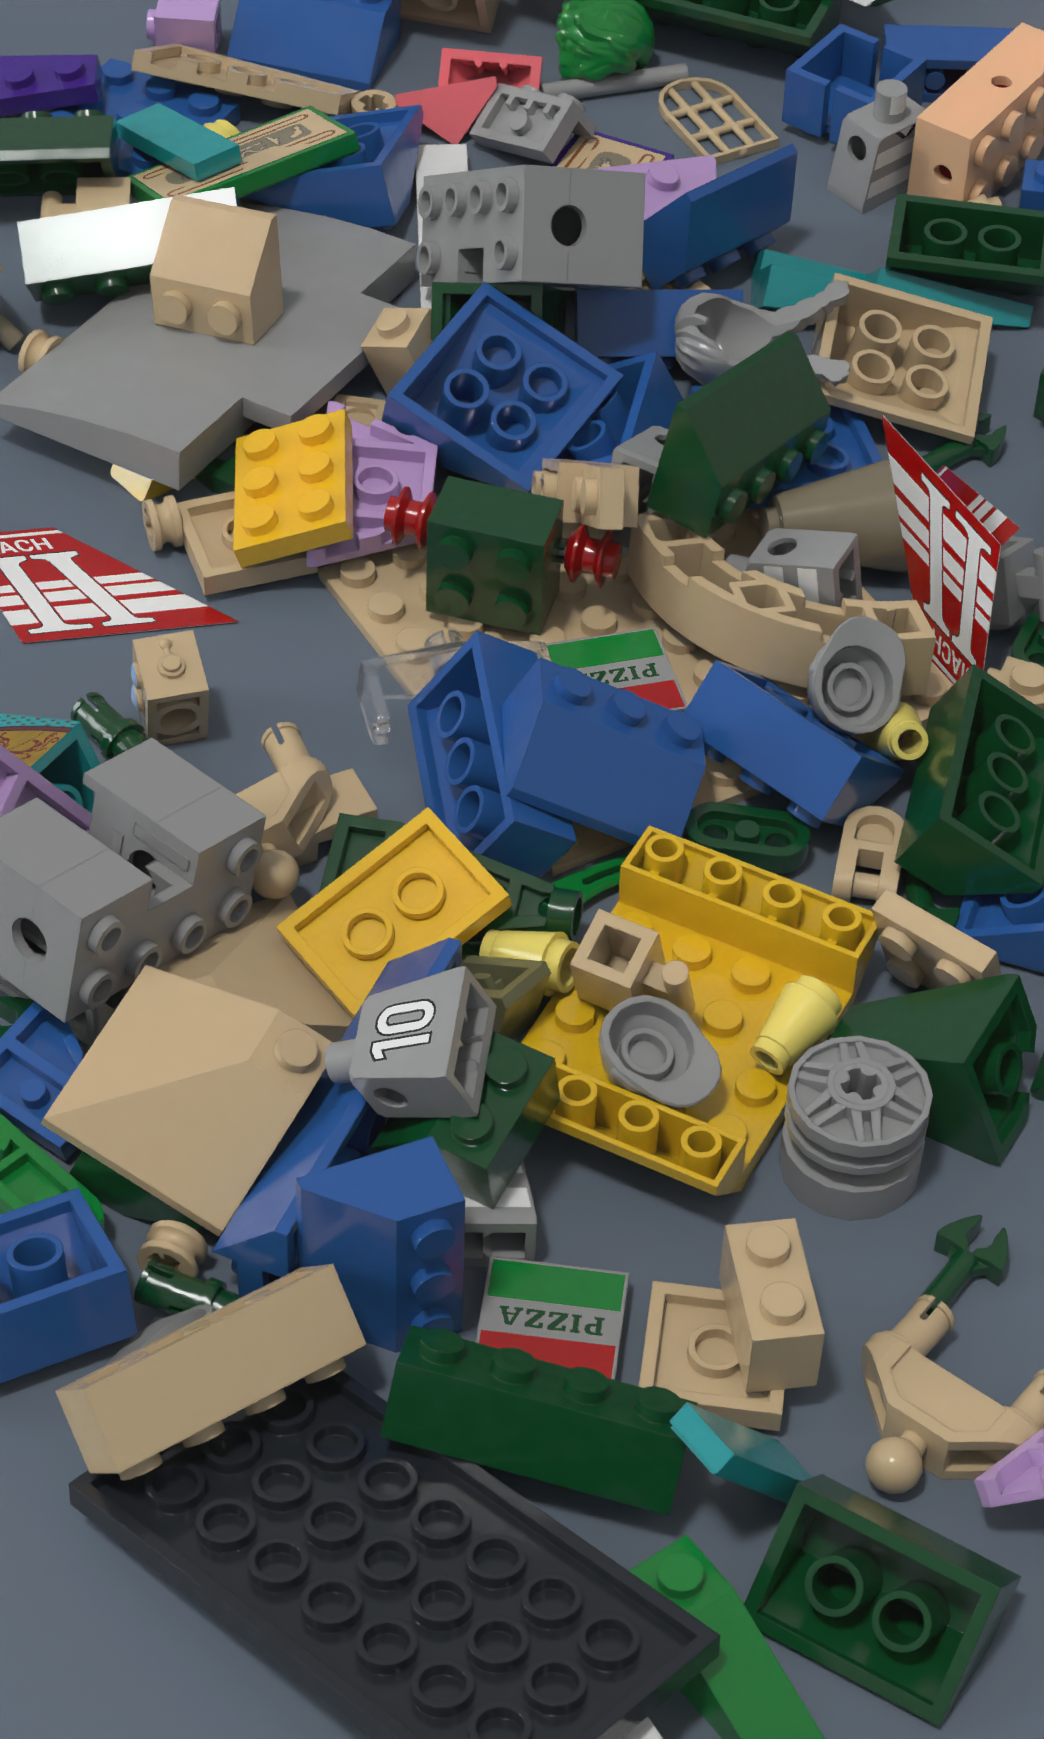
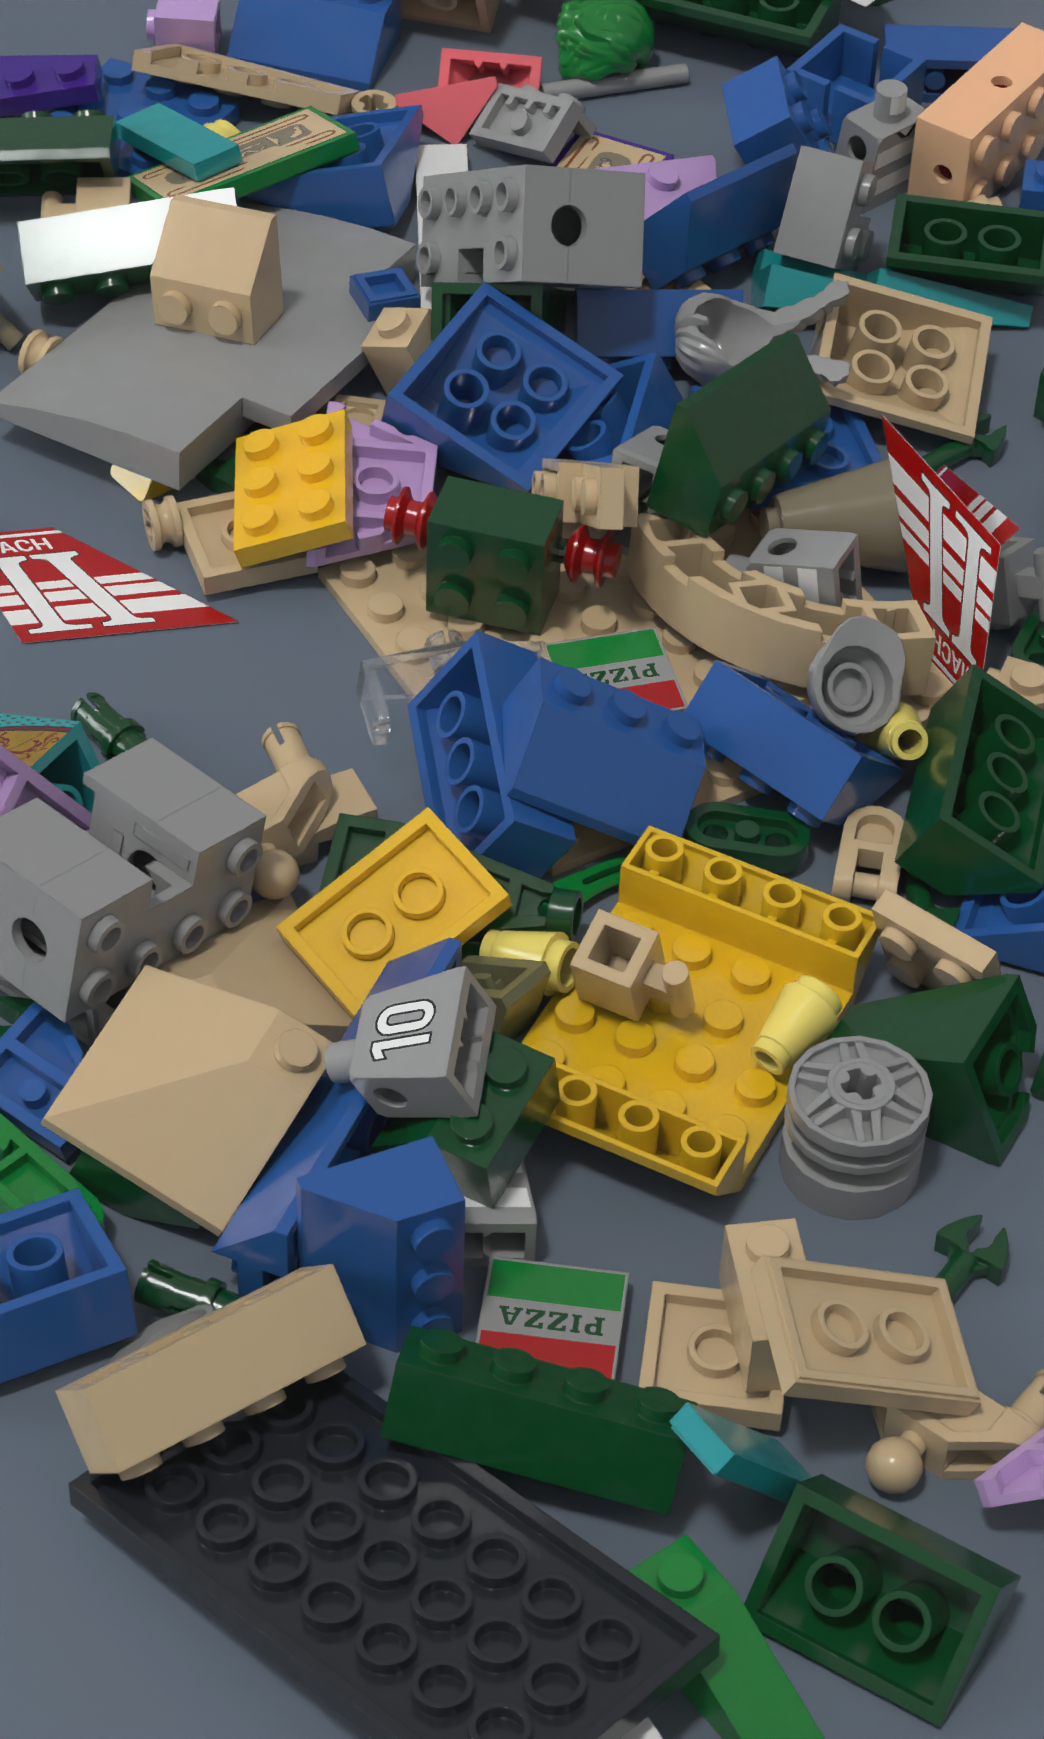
(170, 687): tan head -> none
(173, 1246): tan bush -> none
(382, 290): none -> blue tile
(658, 1052): light grey hat -> none
(729, 96): tan window -> none
(770, 112): none -> blue piece
(825, 210): none -> light grey brick
(864, 1336): none -> tan tile

